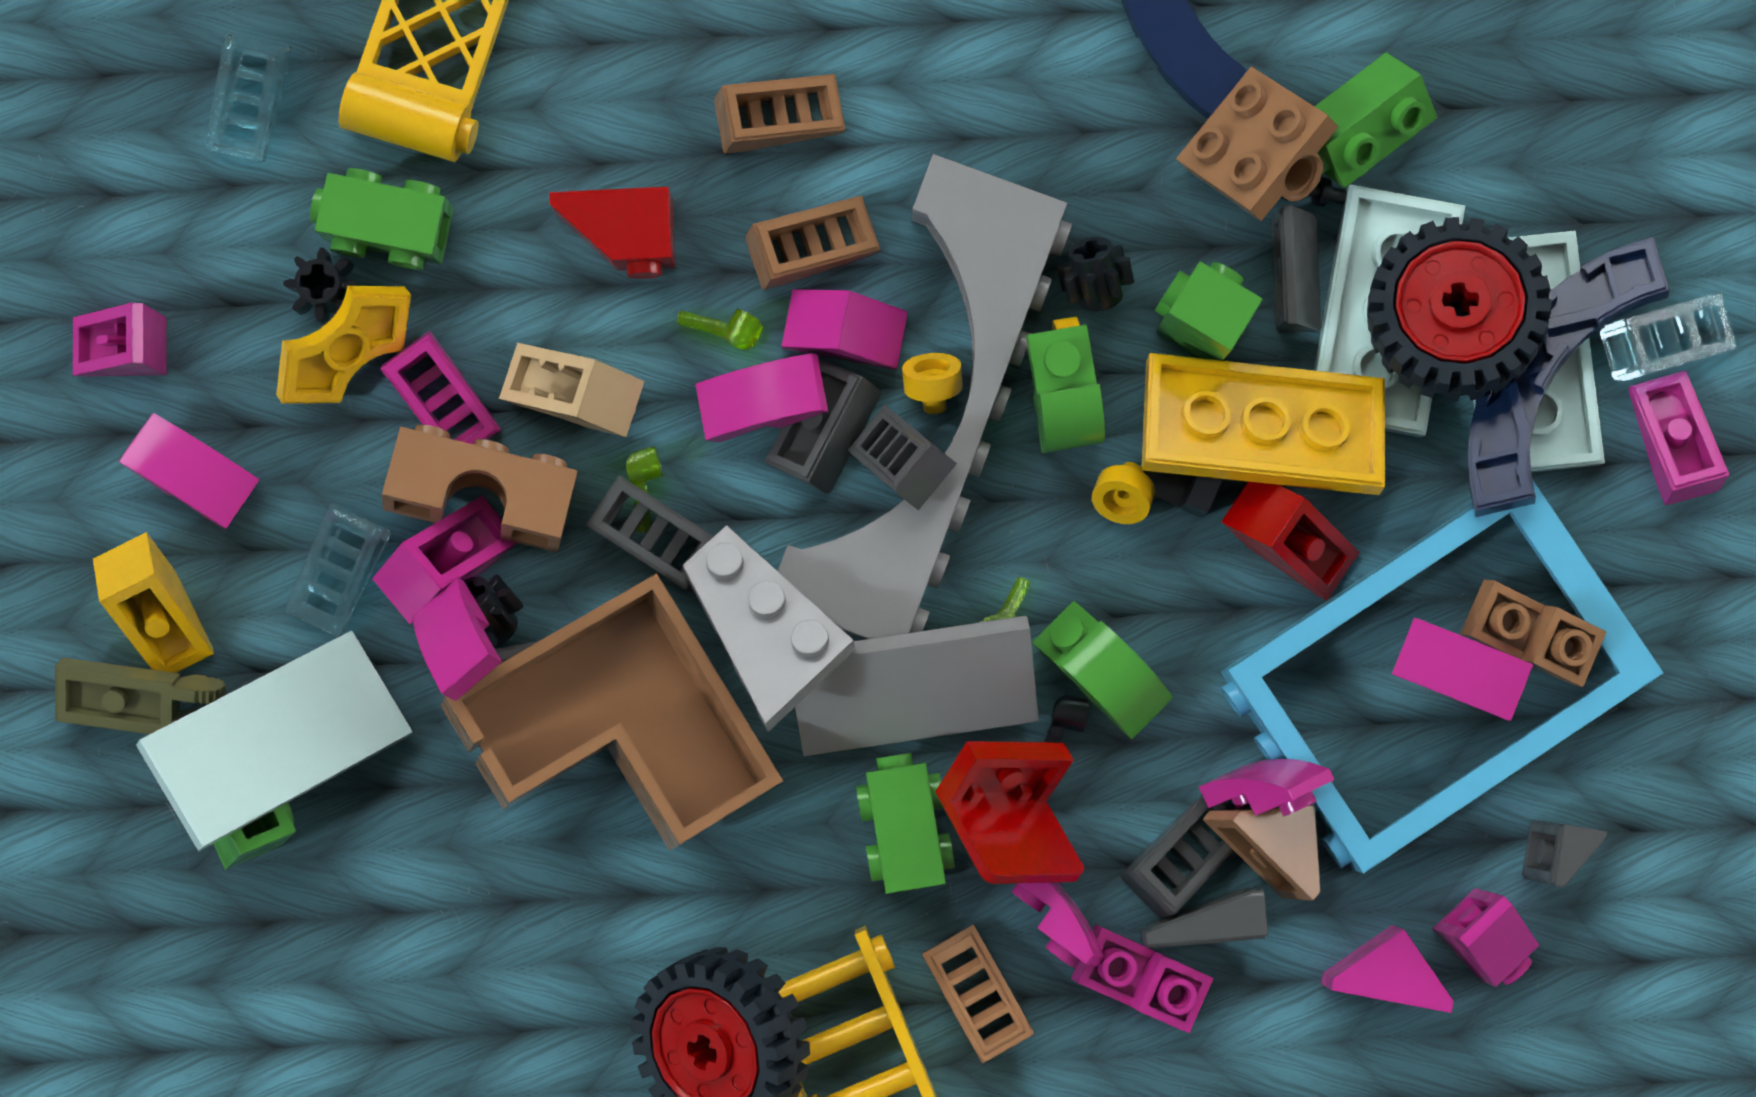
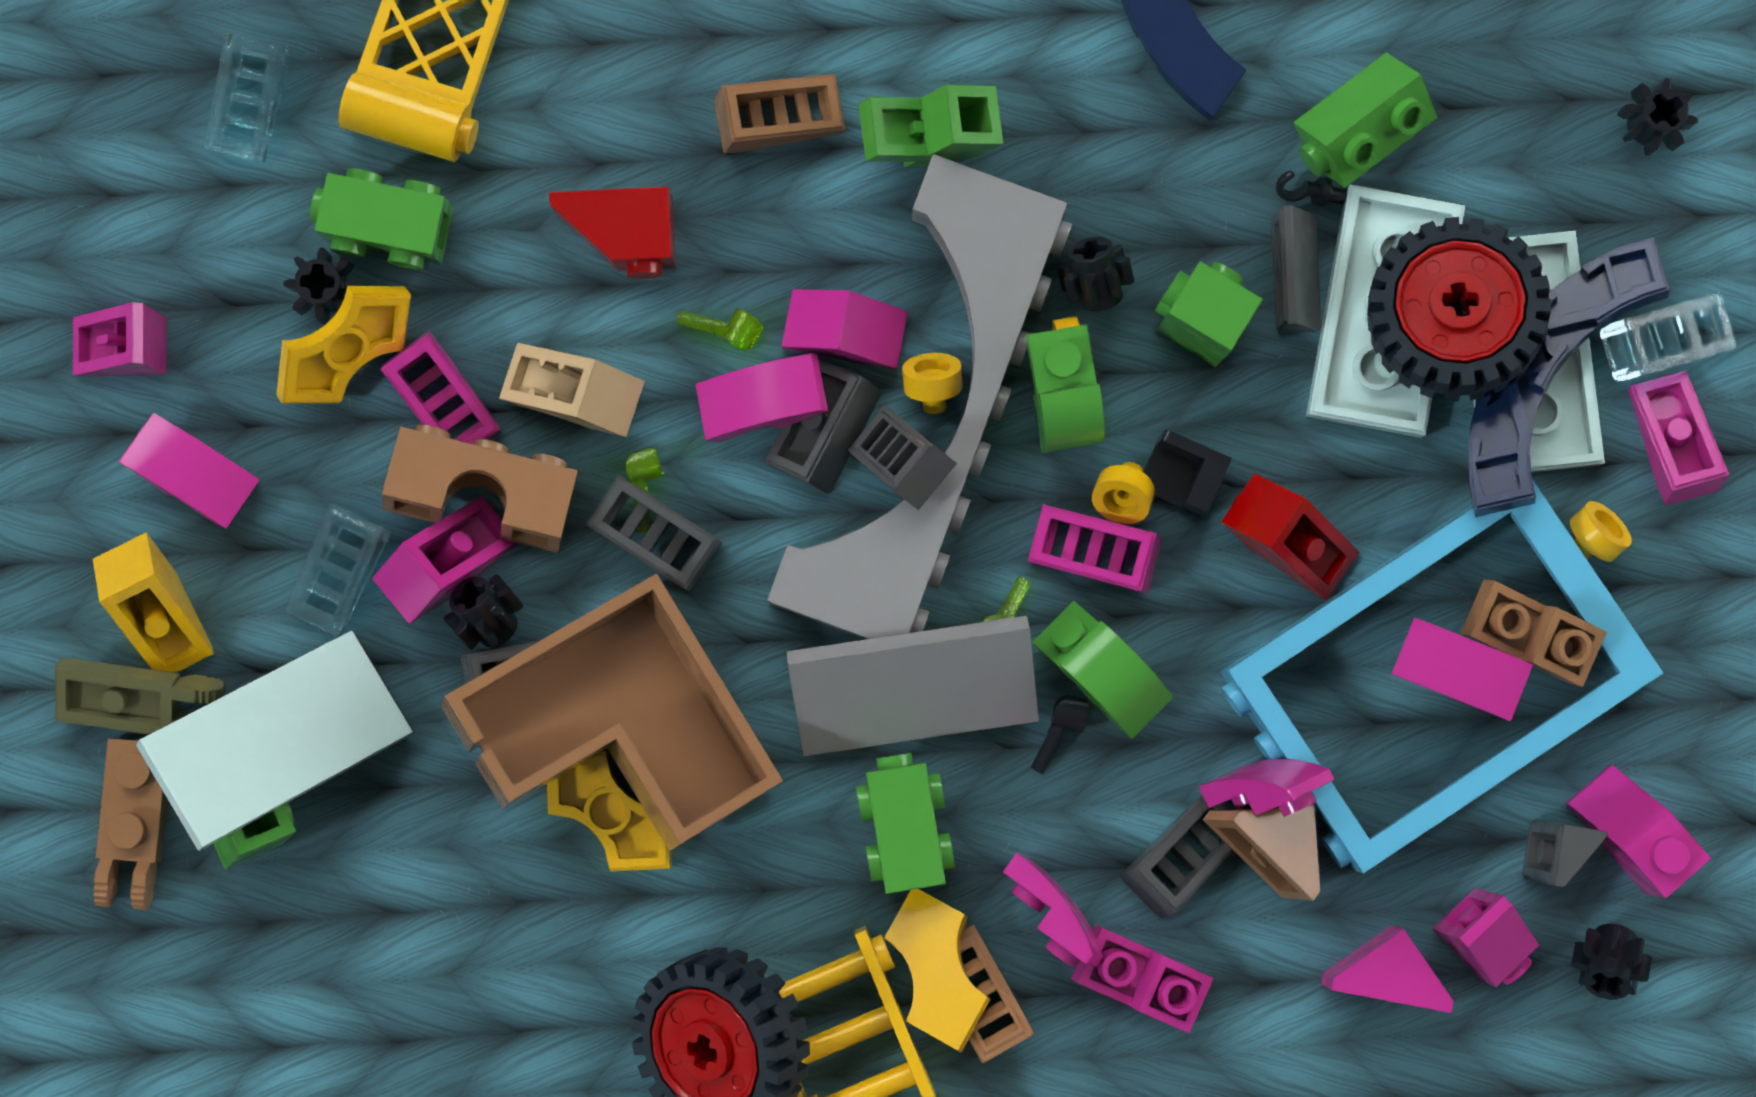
(129, 825): none -> medium nougat hinge
(455, 640): dark pink slope -> none
(616, 818): none -> yellow tile
(766, 624): light grey wing -> none
(781, 228): medium nougat slope -> none
(943, 995): none -> yellow tile
(948, 122): none -> bright green brick
(1002, 812): red bracket -> none
(1145, 561): none -> dark pink slope
(1221, 920): dark grey slope -> none
(1260, 145): medium nougat plate -> none
(1264, 424): yellow tile -> none
(1599, 532): none -> yellow tile
(1611, 961): none -> black gear
(1640, 834): none -> dark pink slope
(1672, 106): none -> black gear

